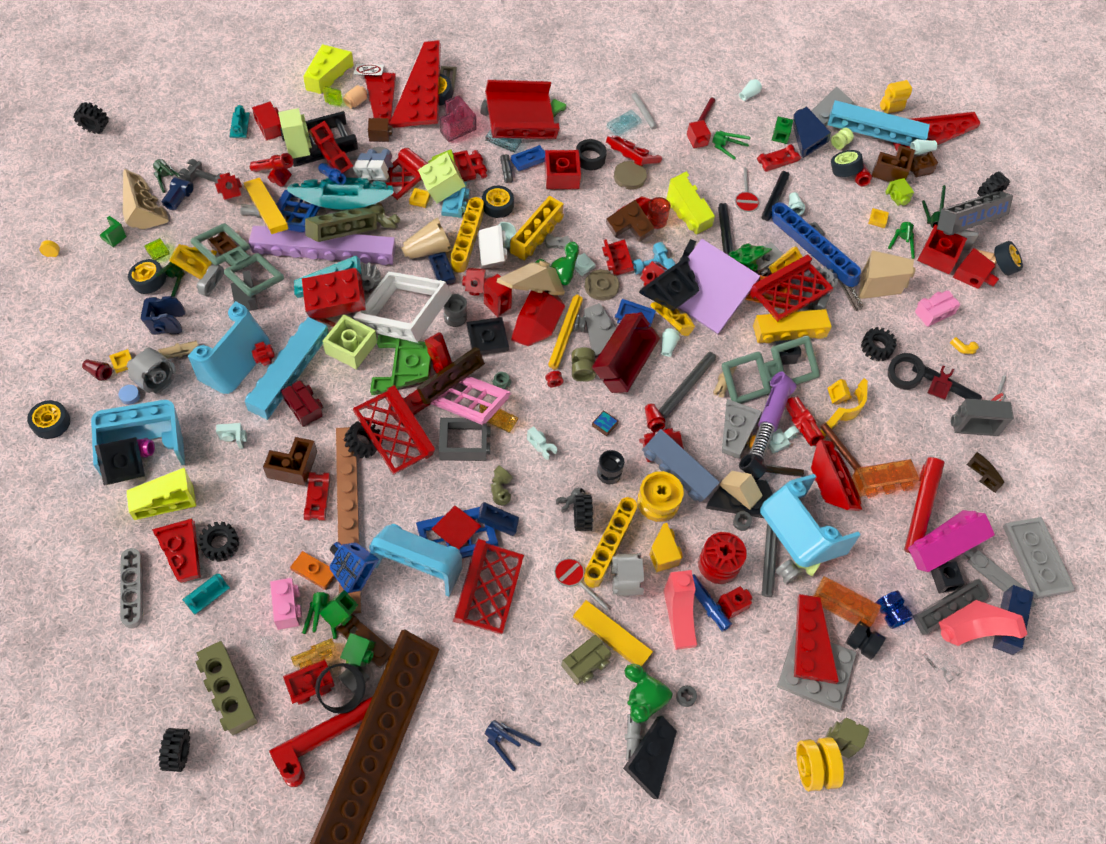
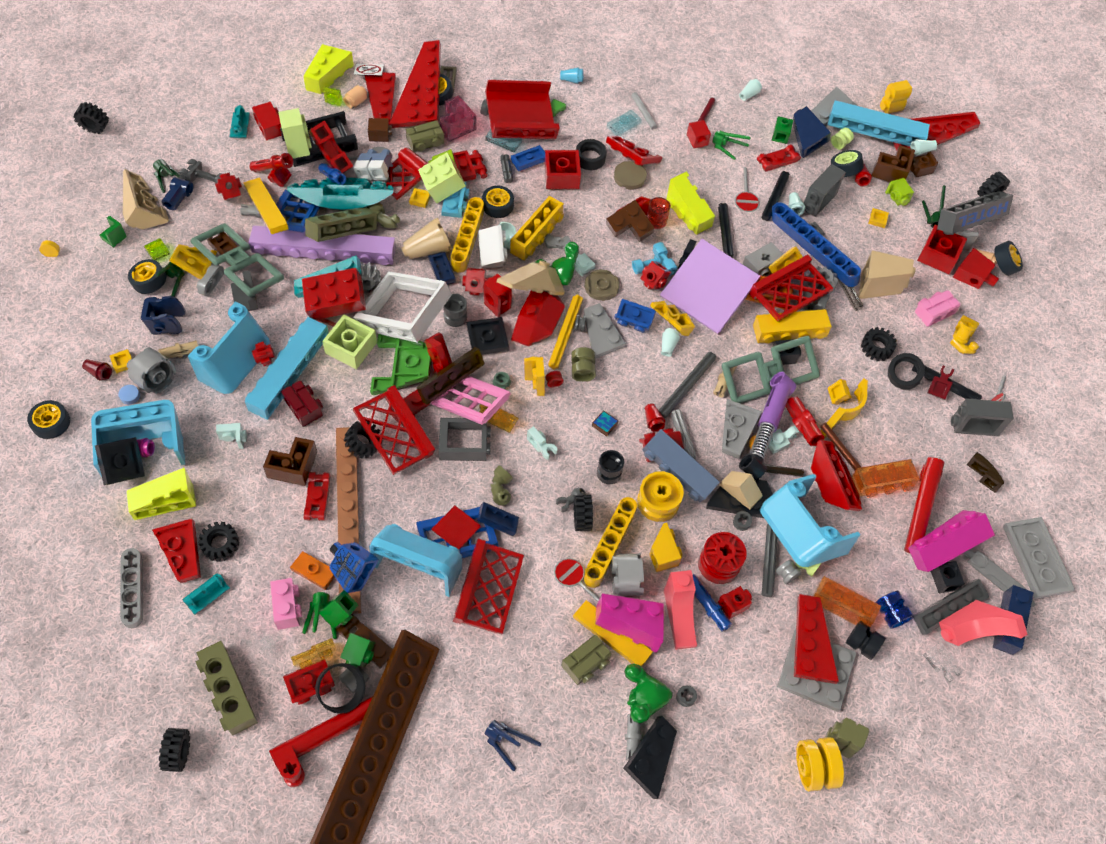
(425, 136): none -> olive brick
(535, 371): none -> yellow bracket
(573, 75): none -> medium azure cone
(619, 257): red bracket -> none
(626, 353): dark red piece -> none
(633, 618): none -> dark pink wedge
(672, 286): black wing -> none
(680, 425): none -> light grey axle
(749, 254): green hinge -> none
(823, 190): none -> dark grey window
(905, 233): green plant -> none
(965, 329): none -> yellow piece

